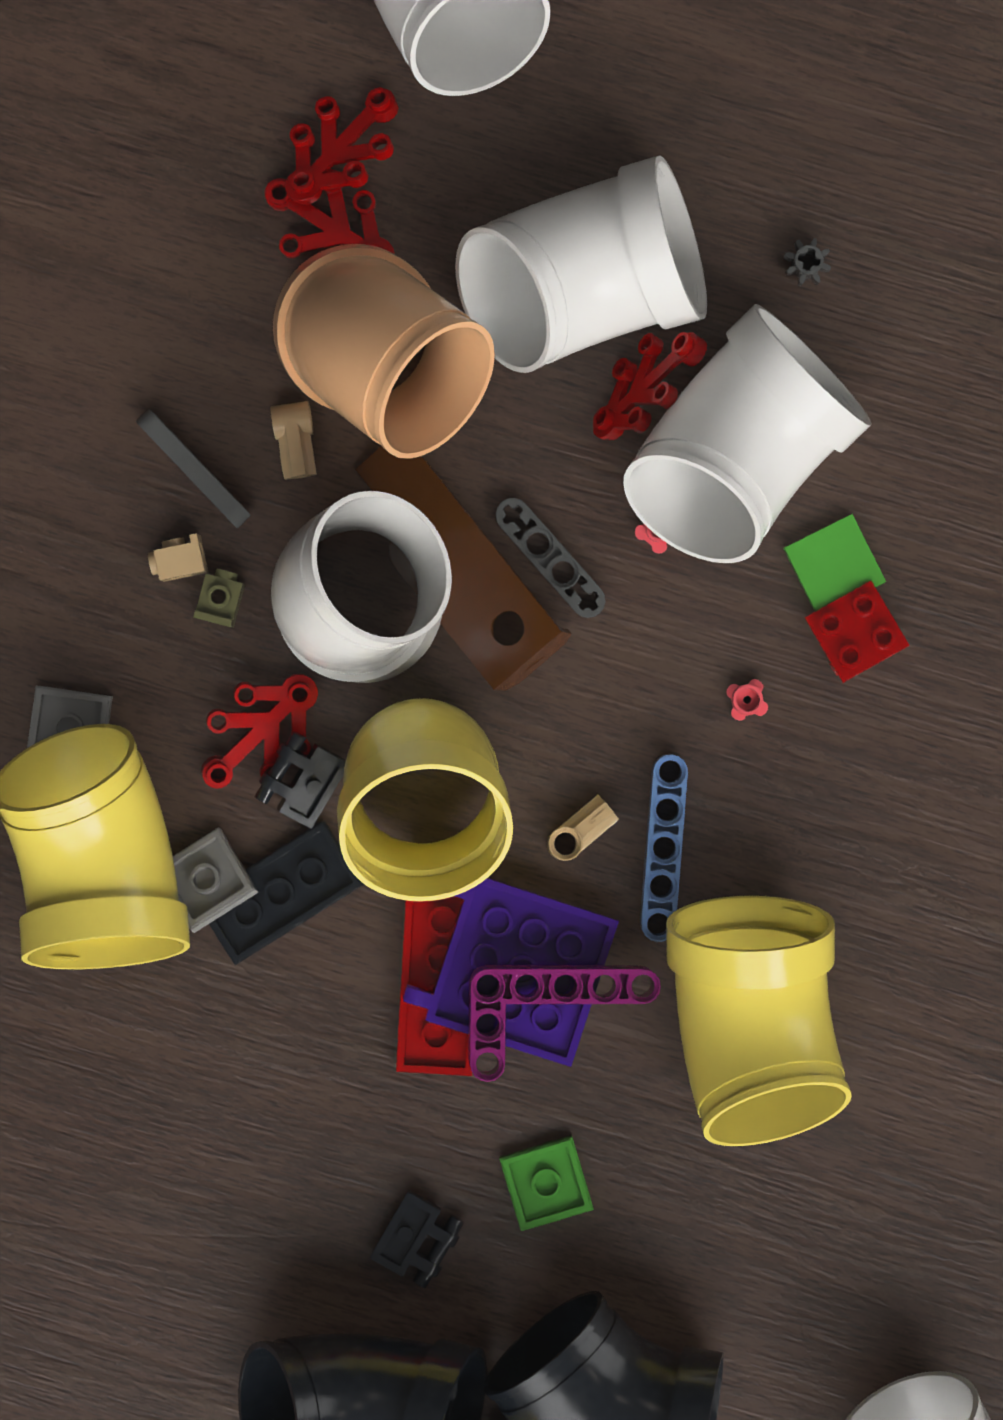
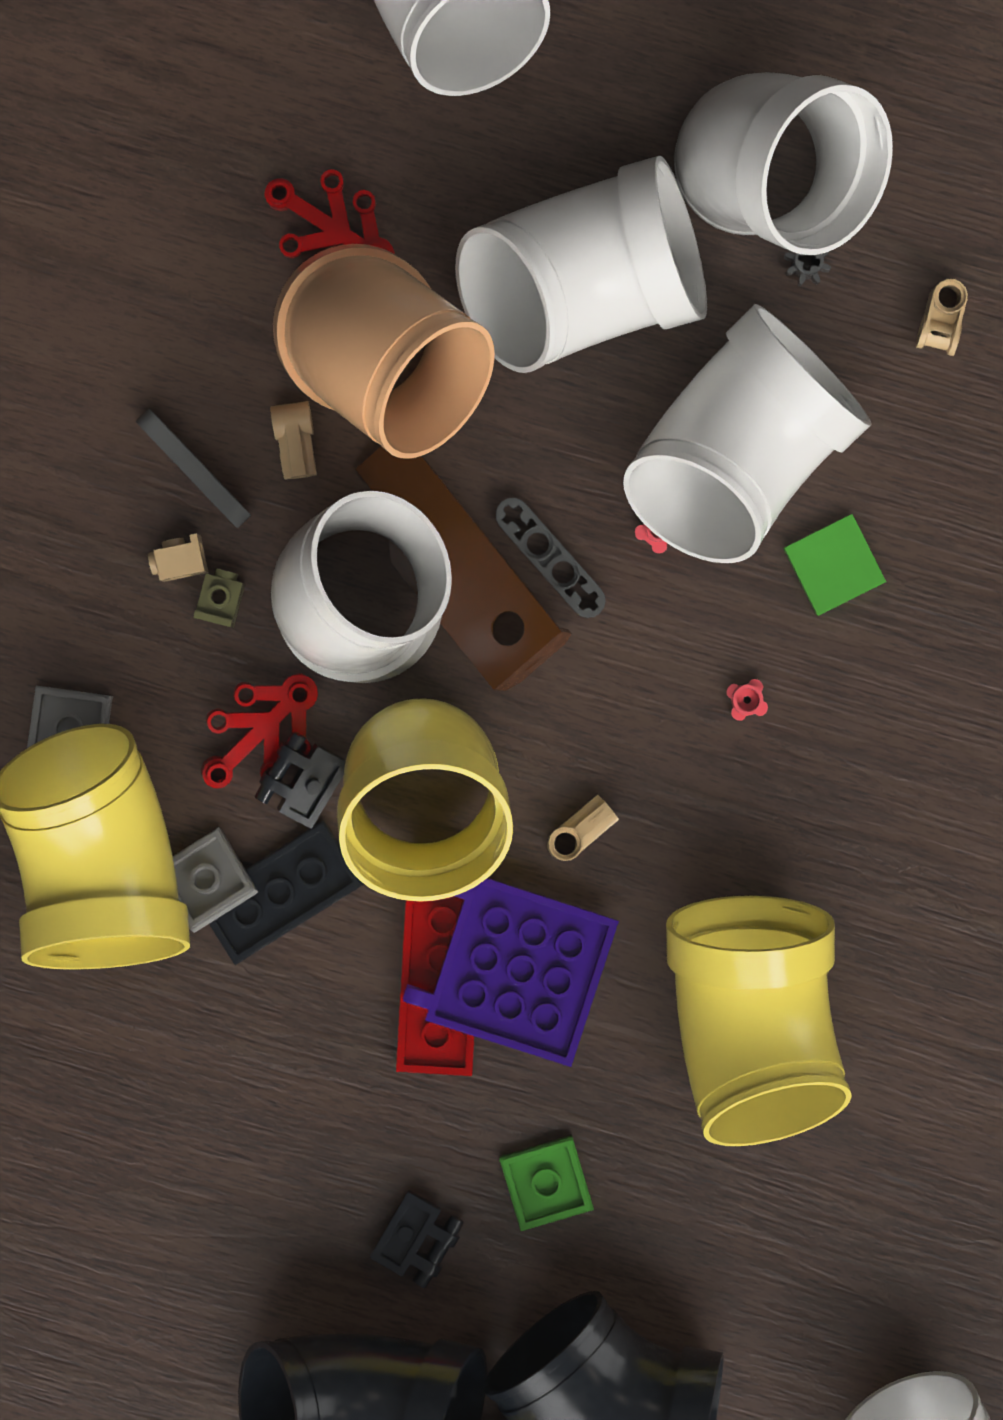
(339, 149): red plant -> none
(543, 993): magenta beam -> none
(613, 418): red plant -> none
(658, 828): medium blue beam -> none
(730, 144): none -> white cylinder
(856, 632): red hinge -> none
(943, 320): none -> tan piece

